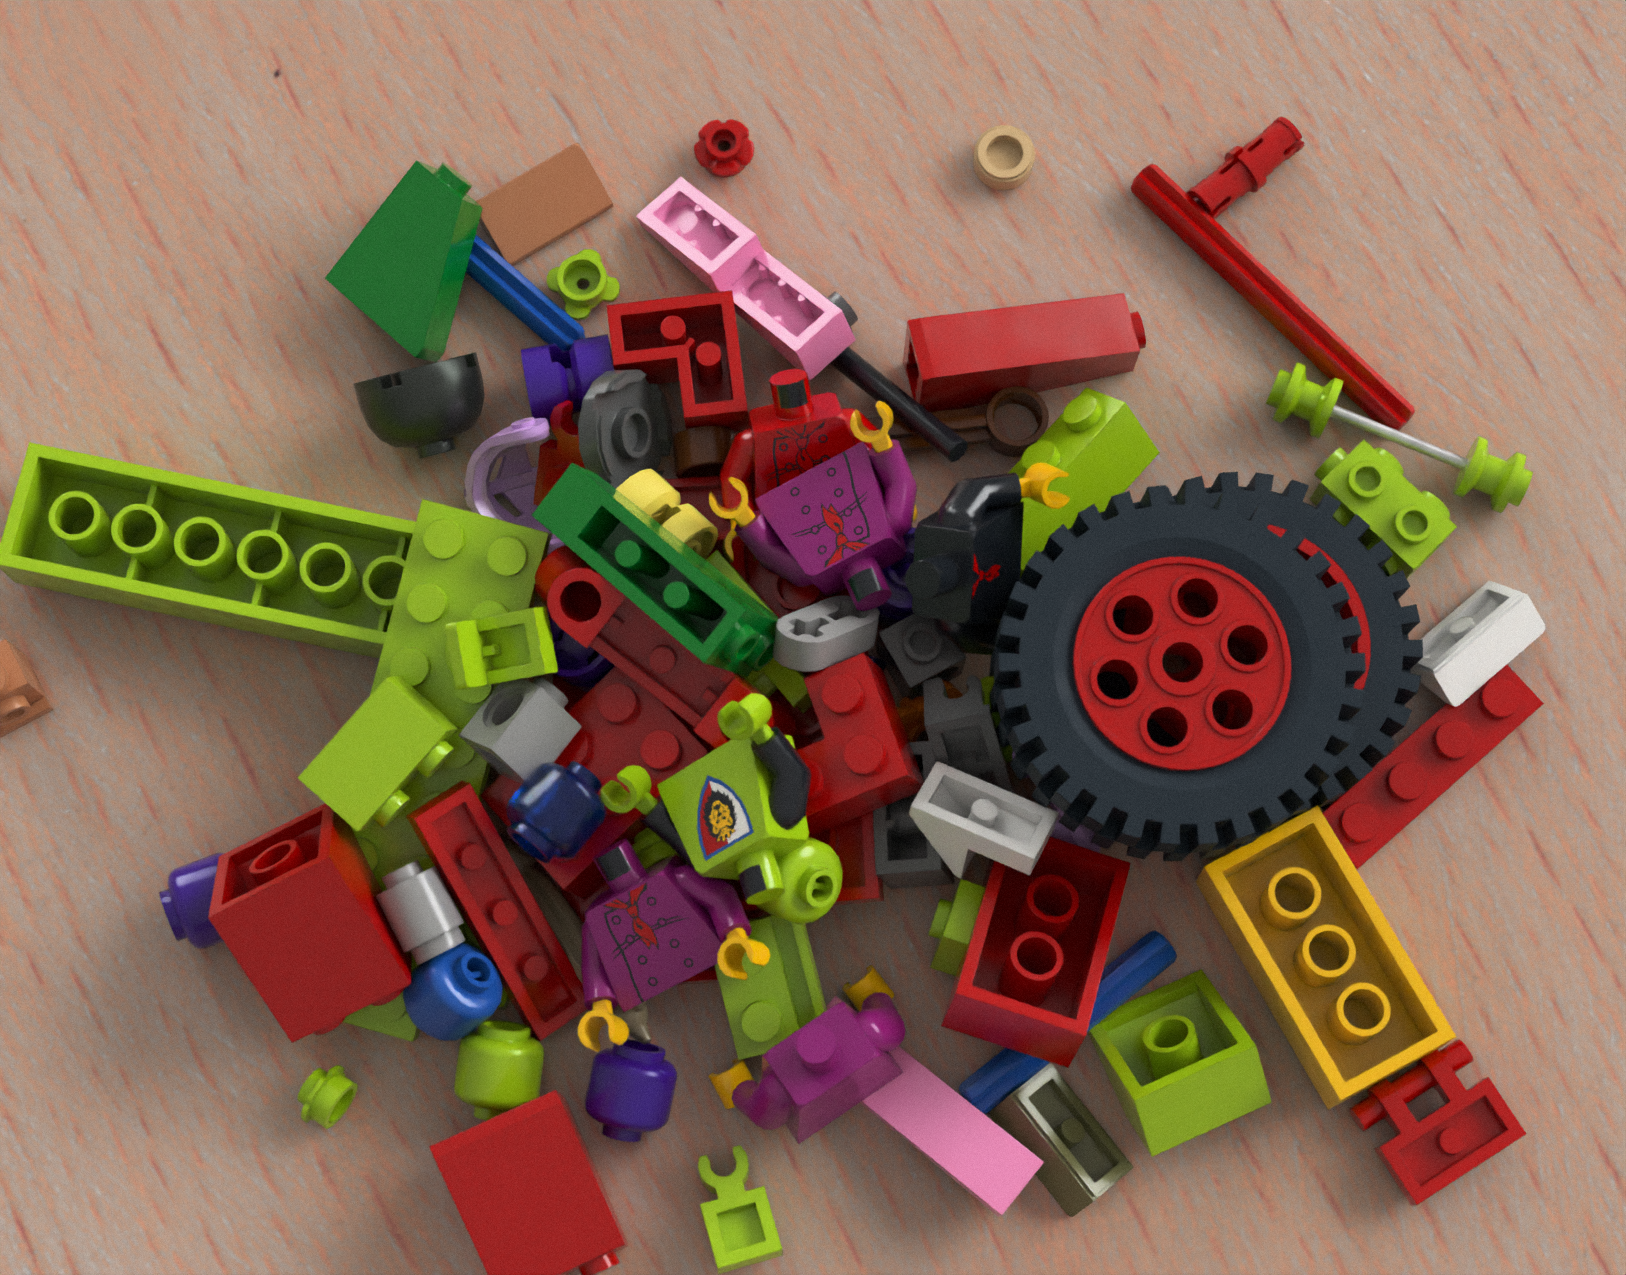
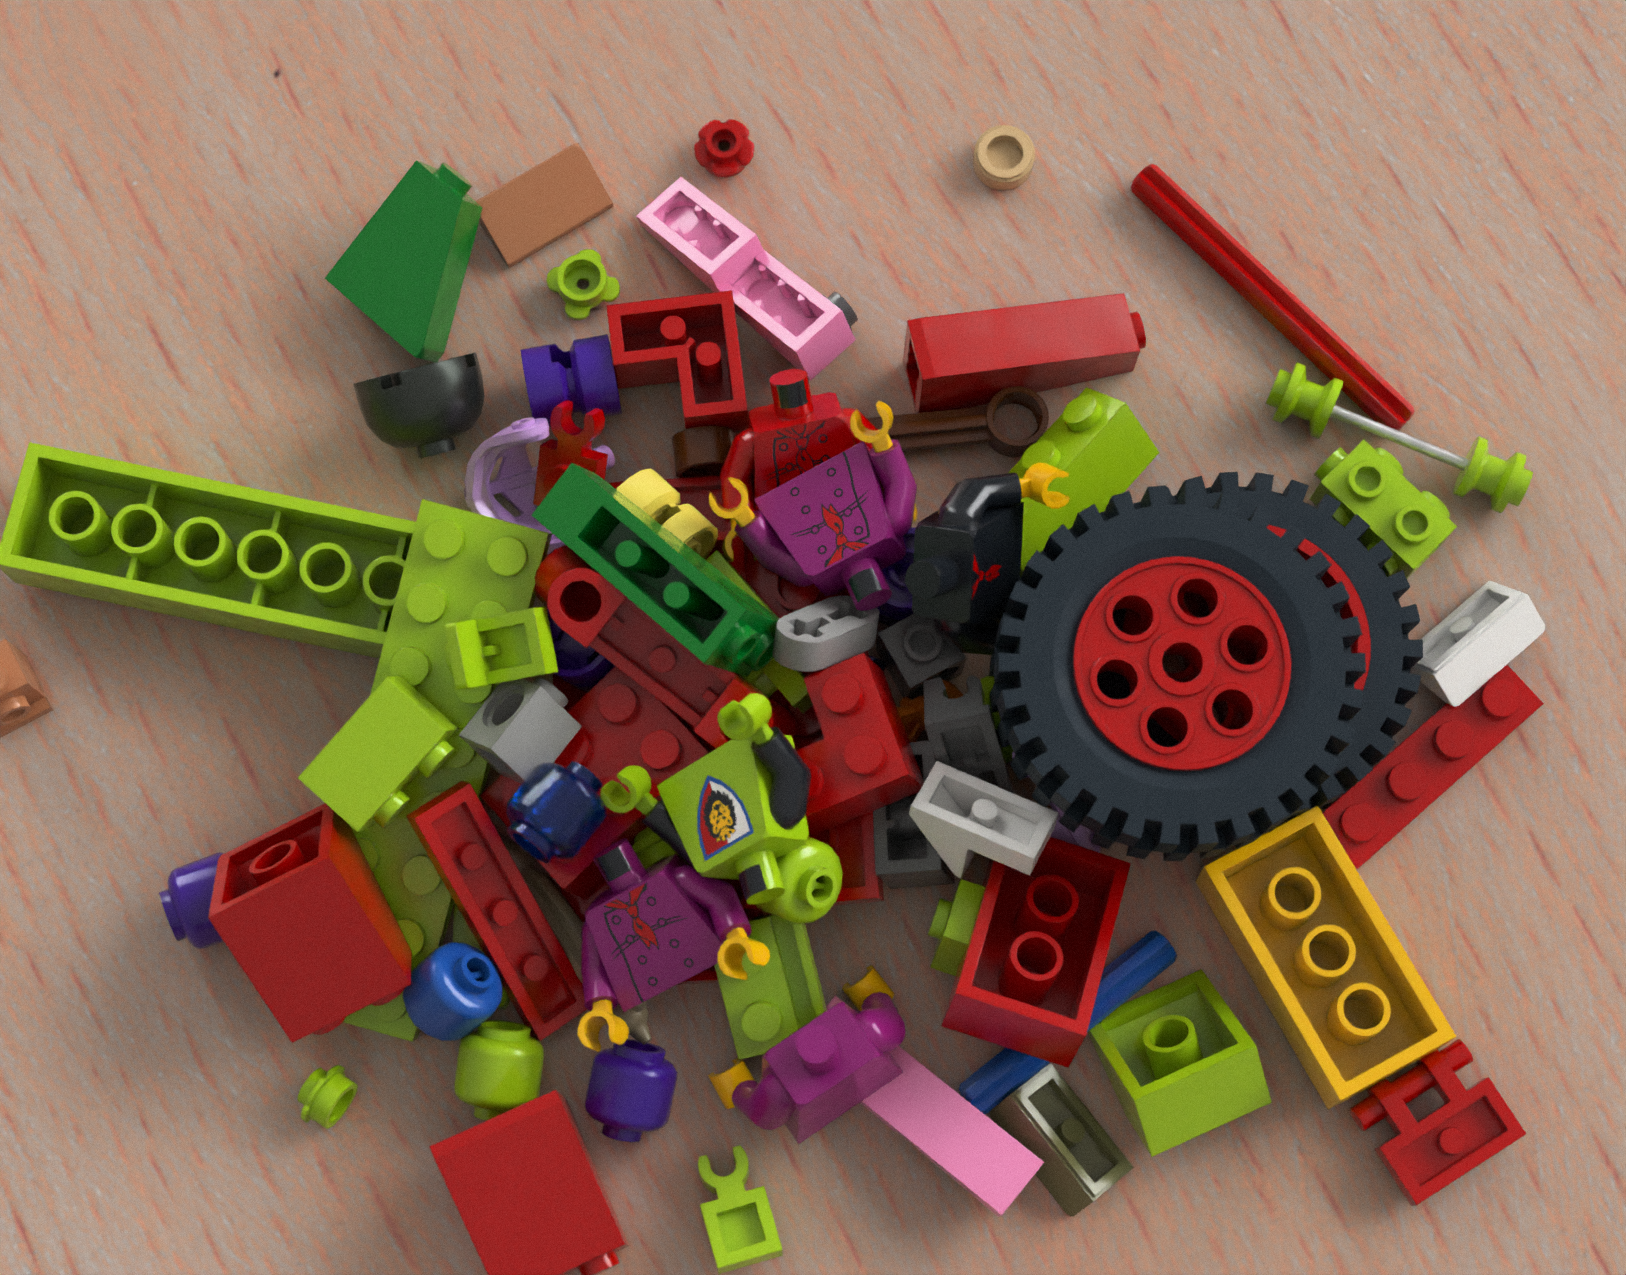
(420, 911): light grey brick -> none
(522, 297): blue axle -> none
(624, 426): dark grey tile -> none
(901, 404): black bar -> none
(1247, 167): red pin -> none

